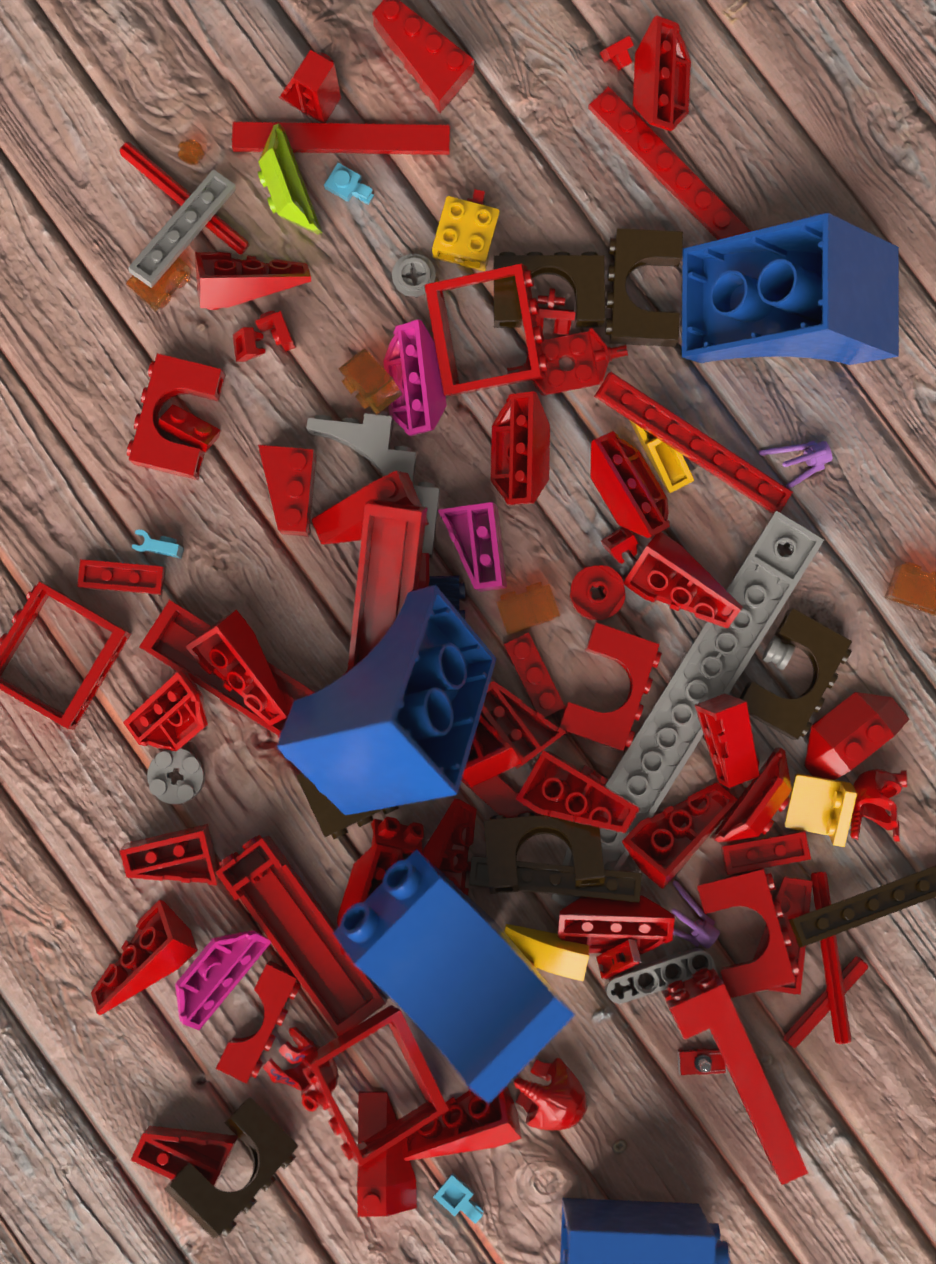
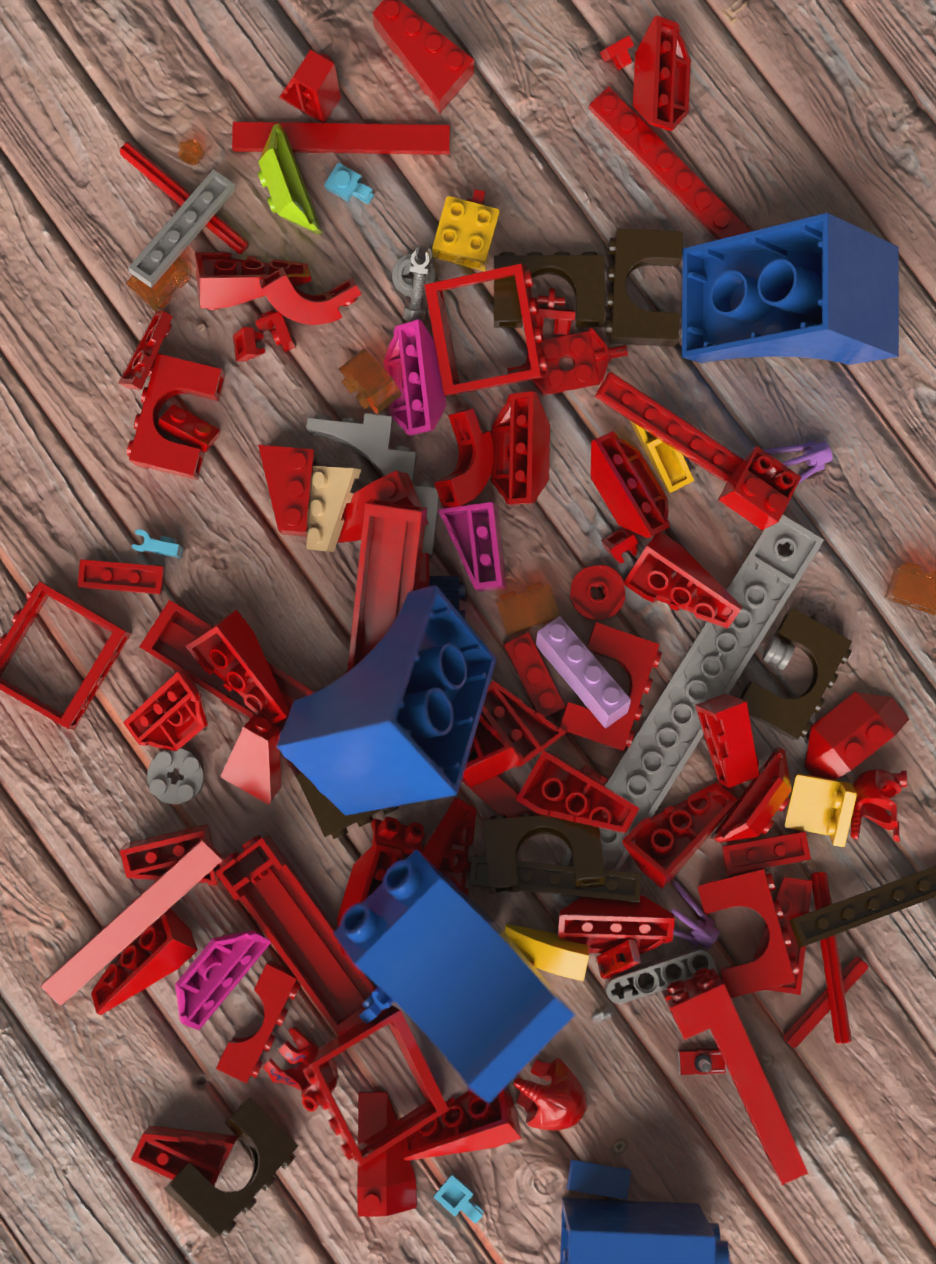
(132, 921): none -> tile
(146, 351): none -> red wing
(256, 760): none -> slope
(304, 307): none -> arch
(328, 500): none -> tan wing
(375, 1004): none -> blue plate
(420, 267): none -> light grey bar
(473, 463): none -> red arch
(582, 672): none -> lavender brick
(599, 1179): none -> blue slope
(760, 489): none -> red slope

